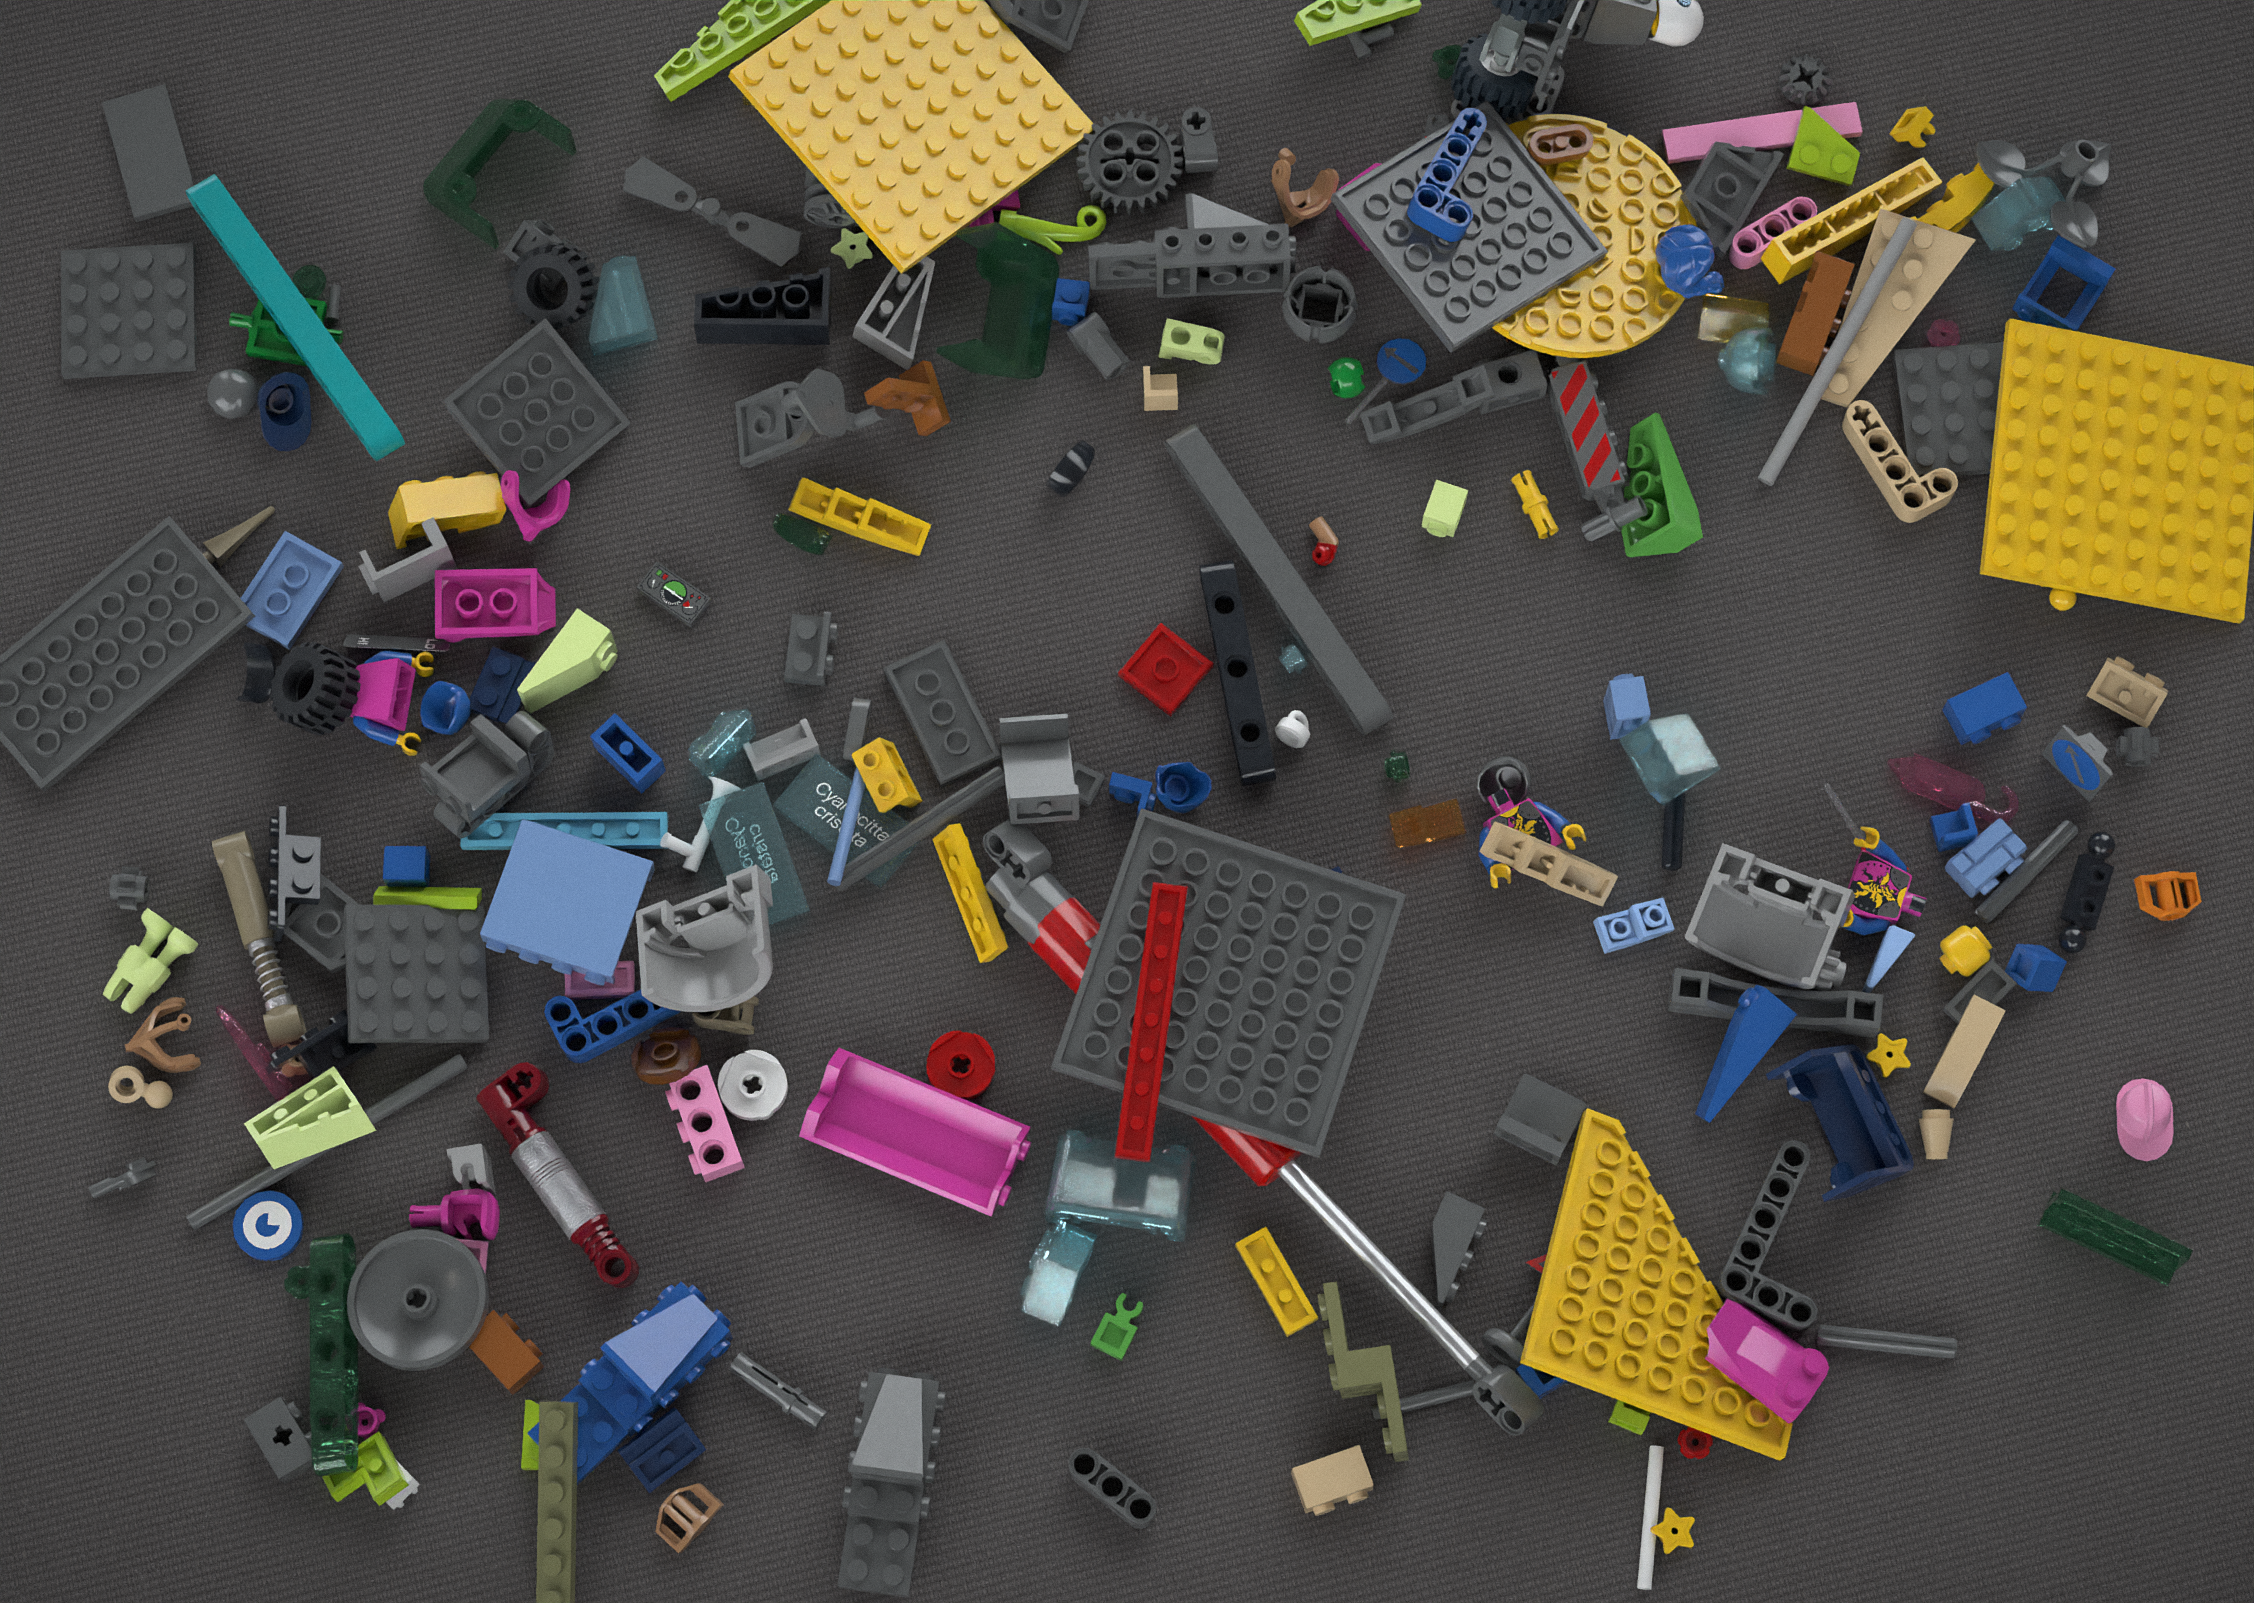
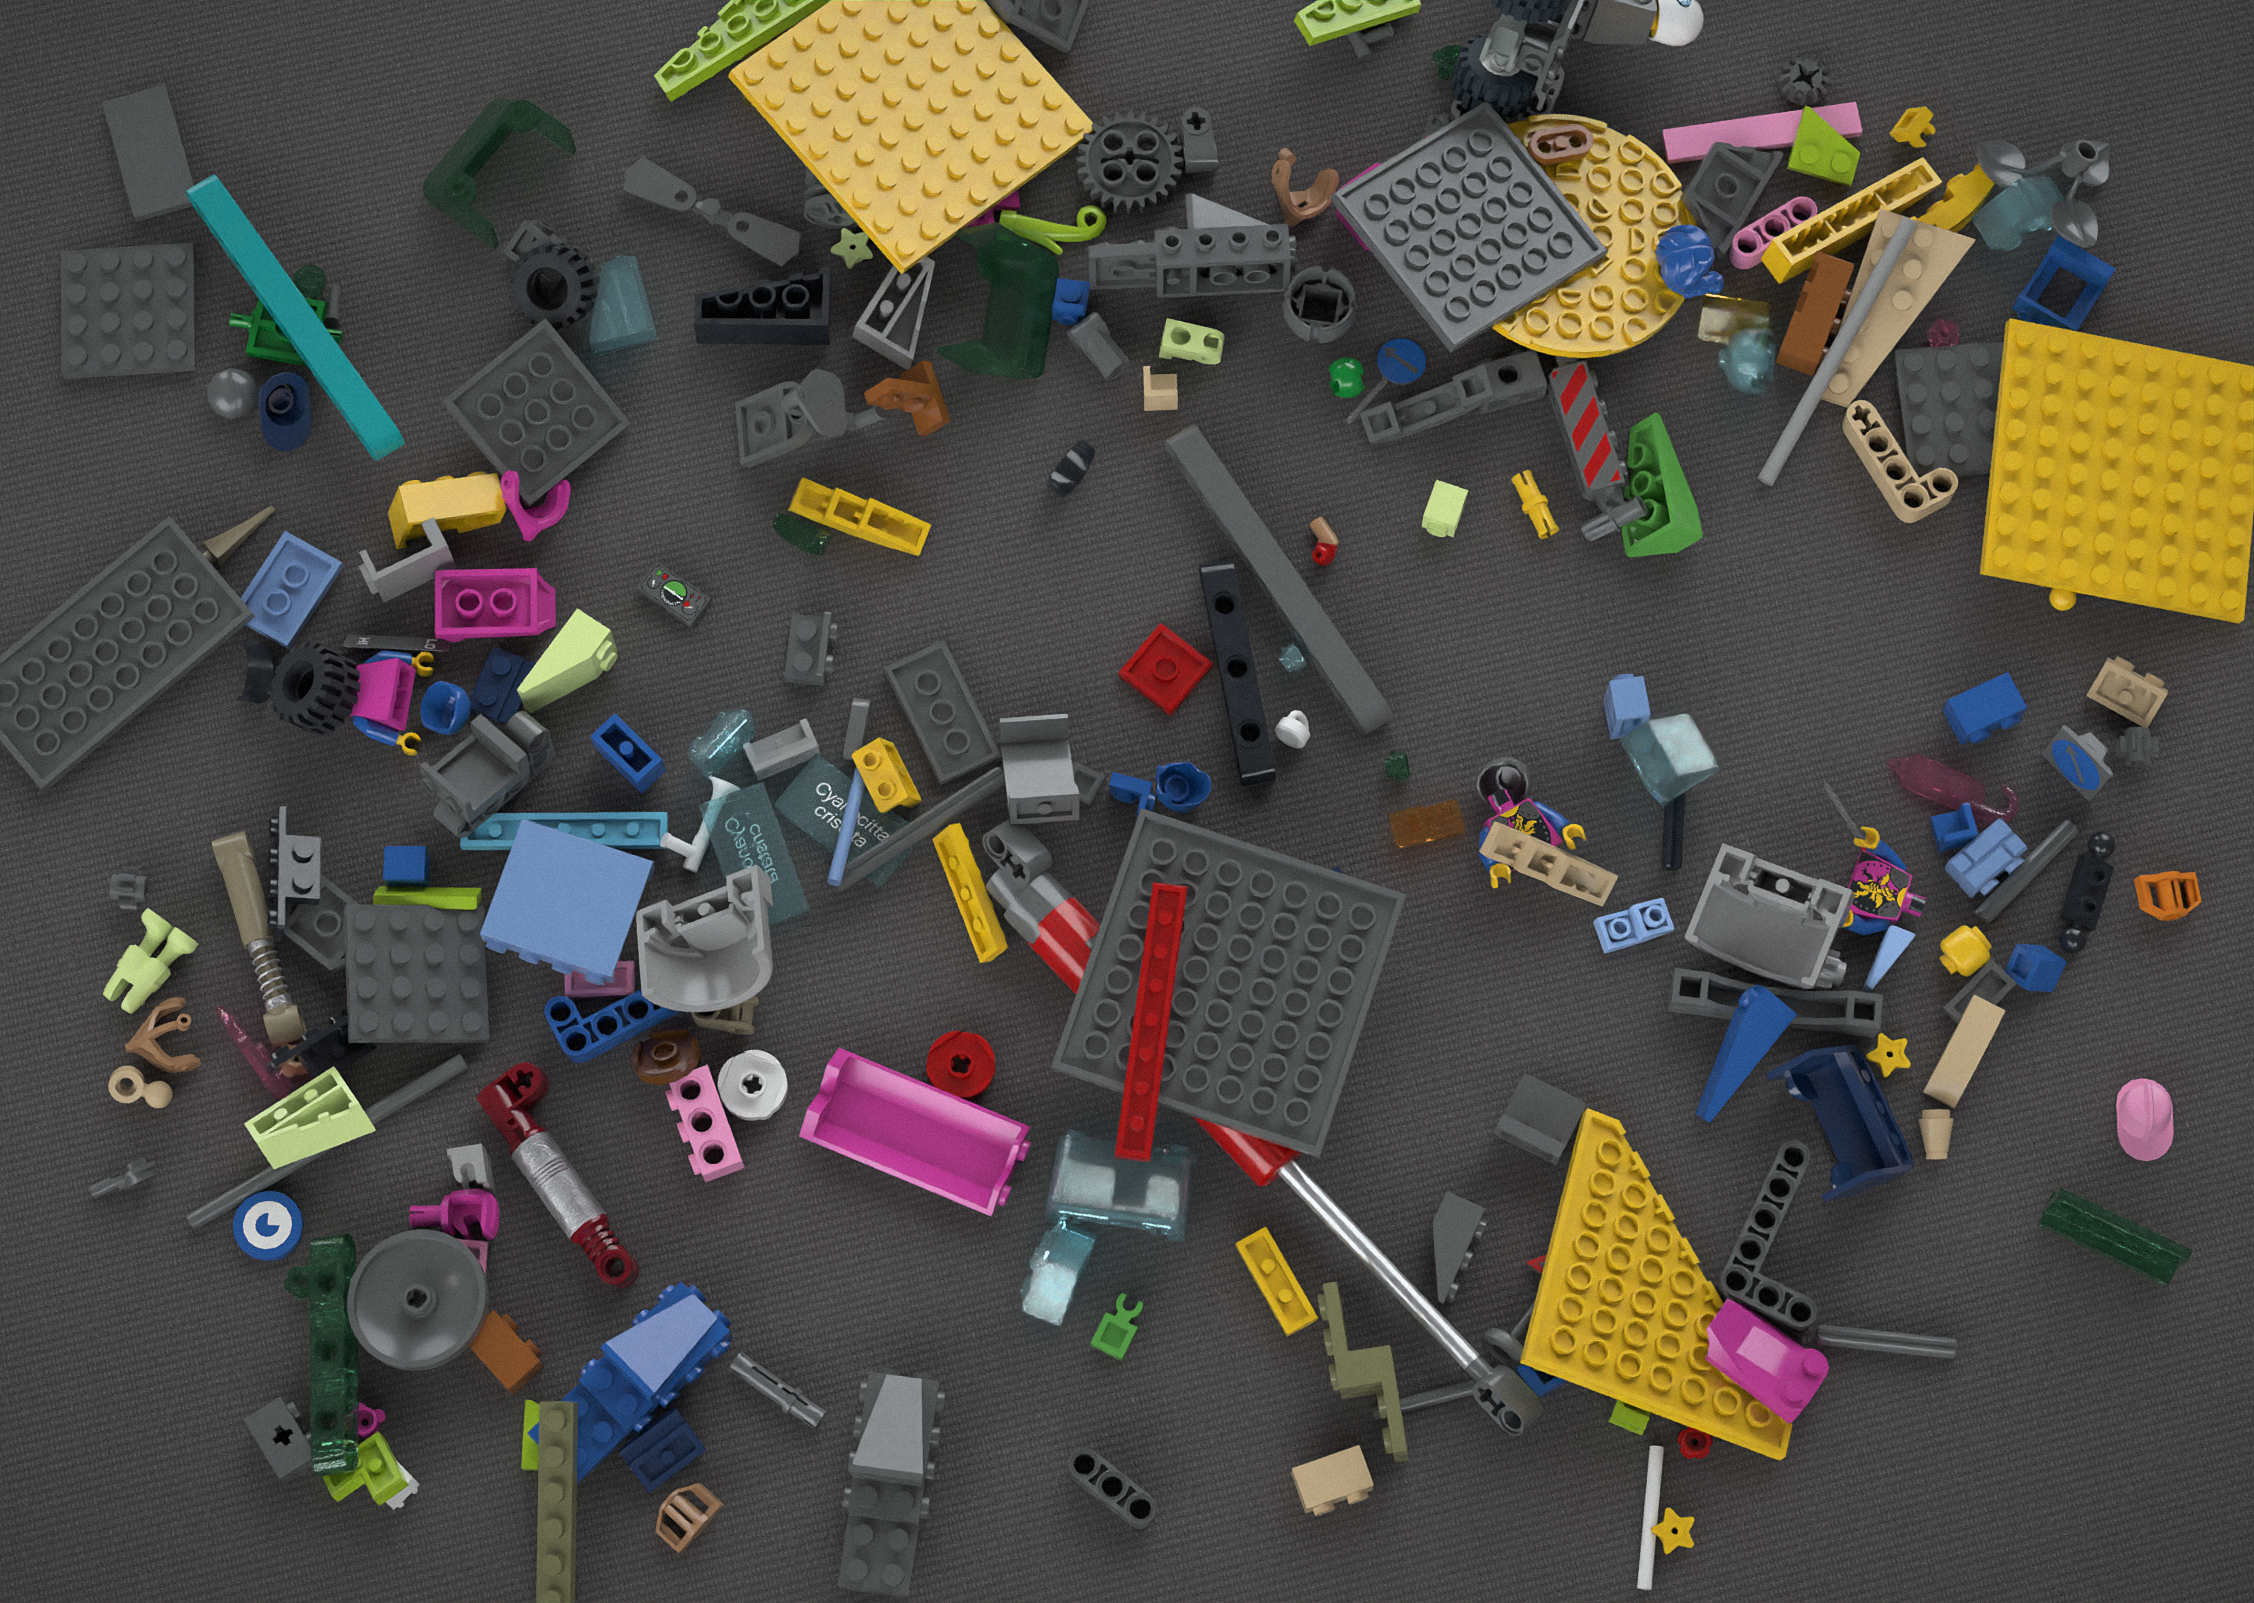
(1449, 168): blue beam -> none

